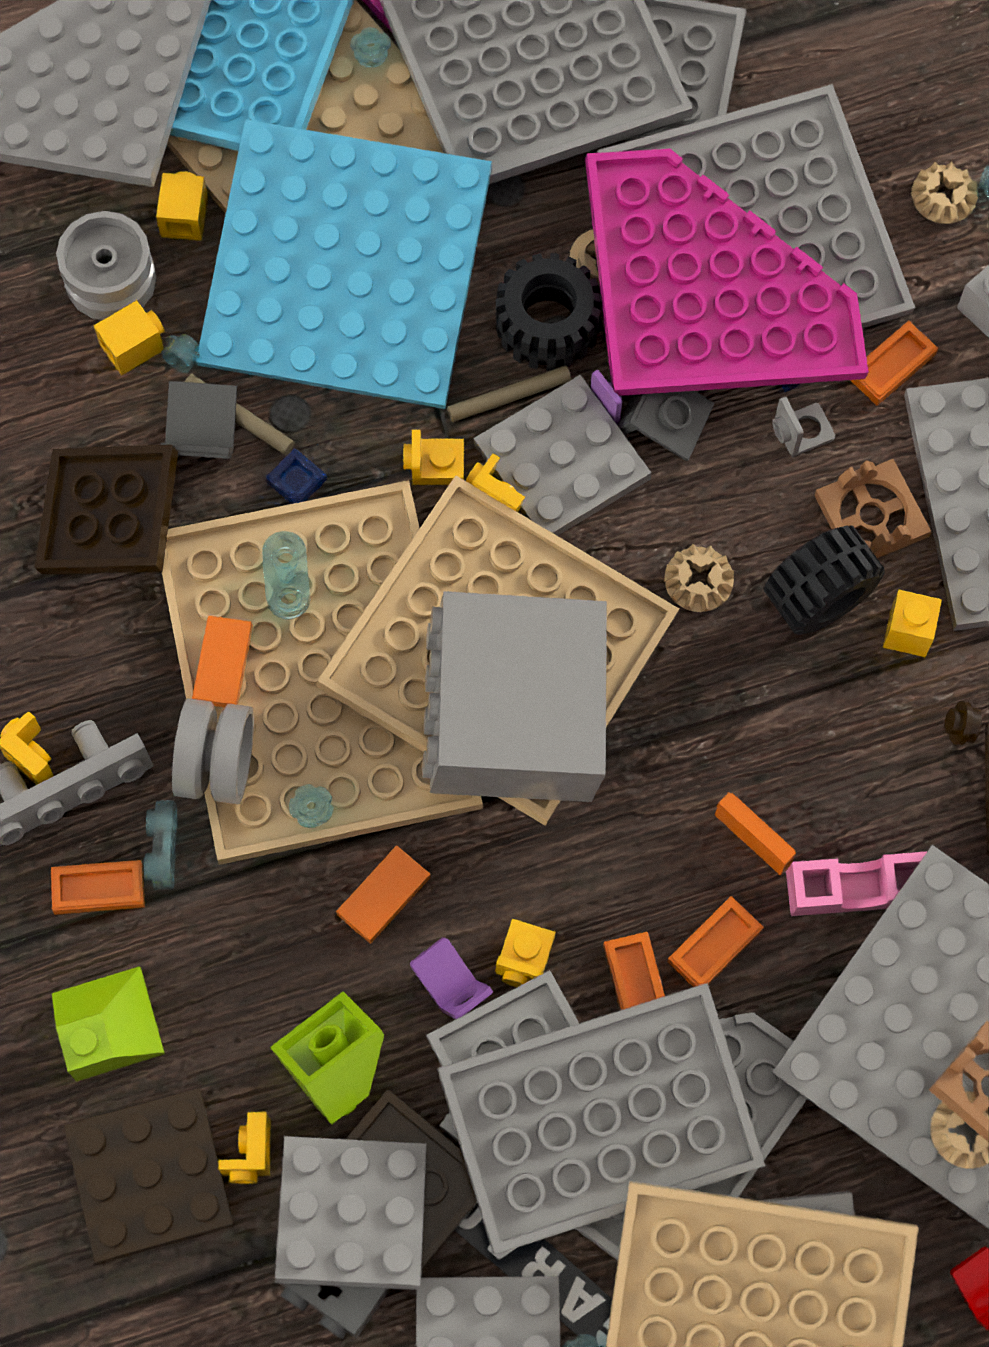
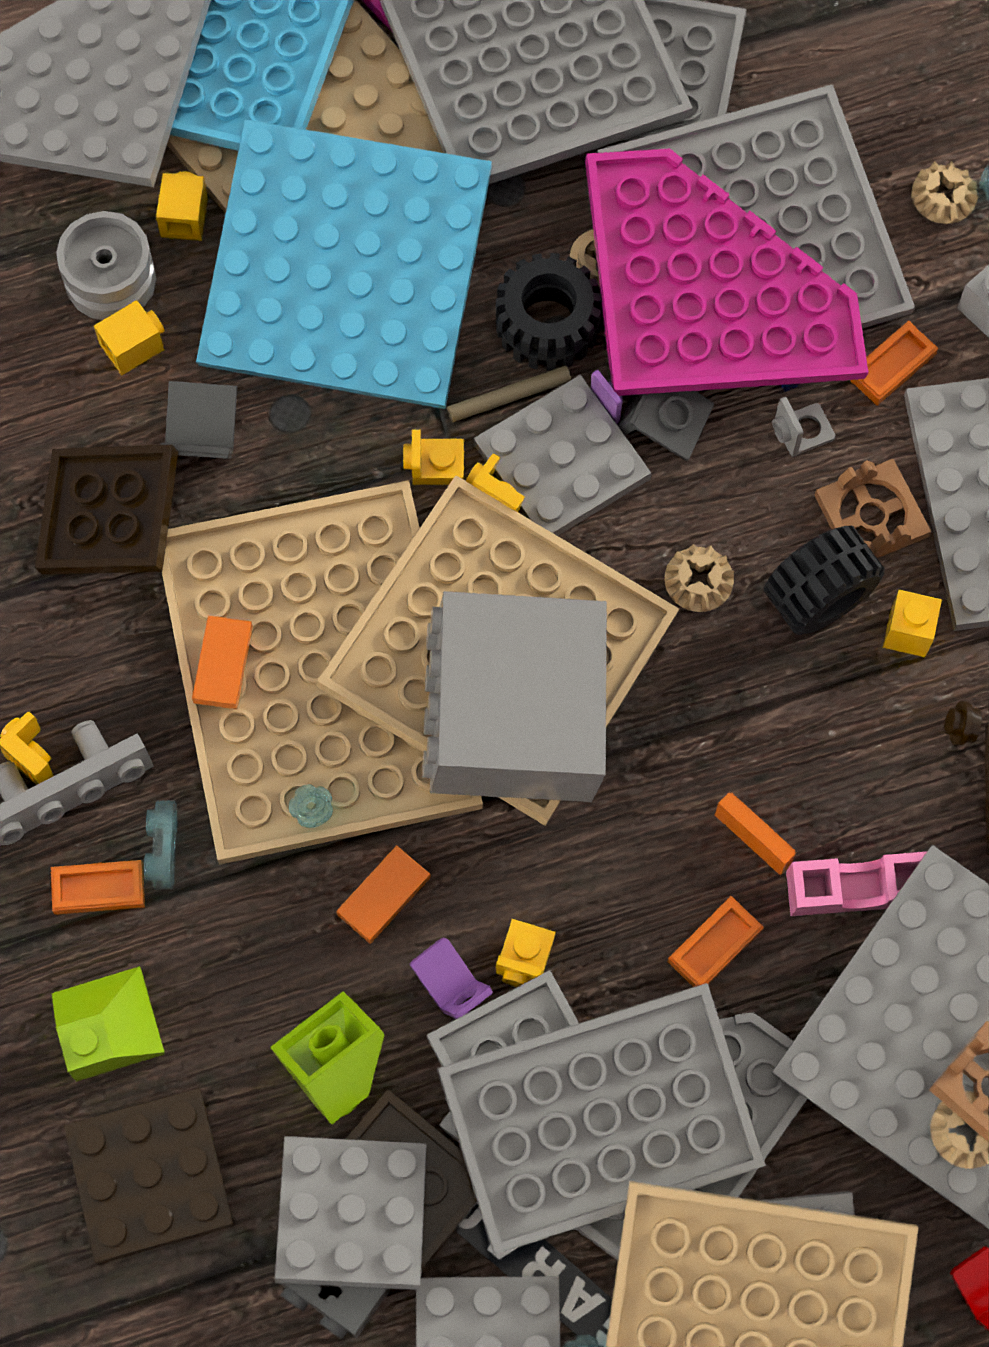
(181, 352): clear light blue plate -> none
(212, 751): light grey wheel -> none
(255, 1142): yellow bracket -> none
(257, 426): dark tan bar -> none
(286, 577): clear light blue plate -> none
(296, 477): clear blue tile -> none
(373, 55): clear light blue plate -> none
(633, 970): orange tile -> none

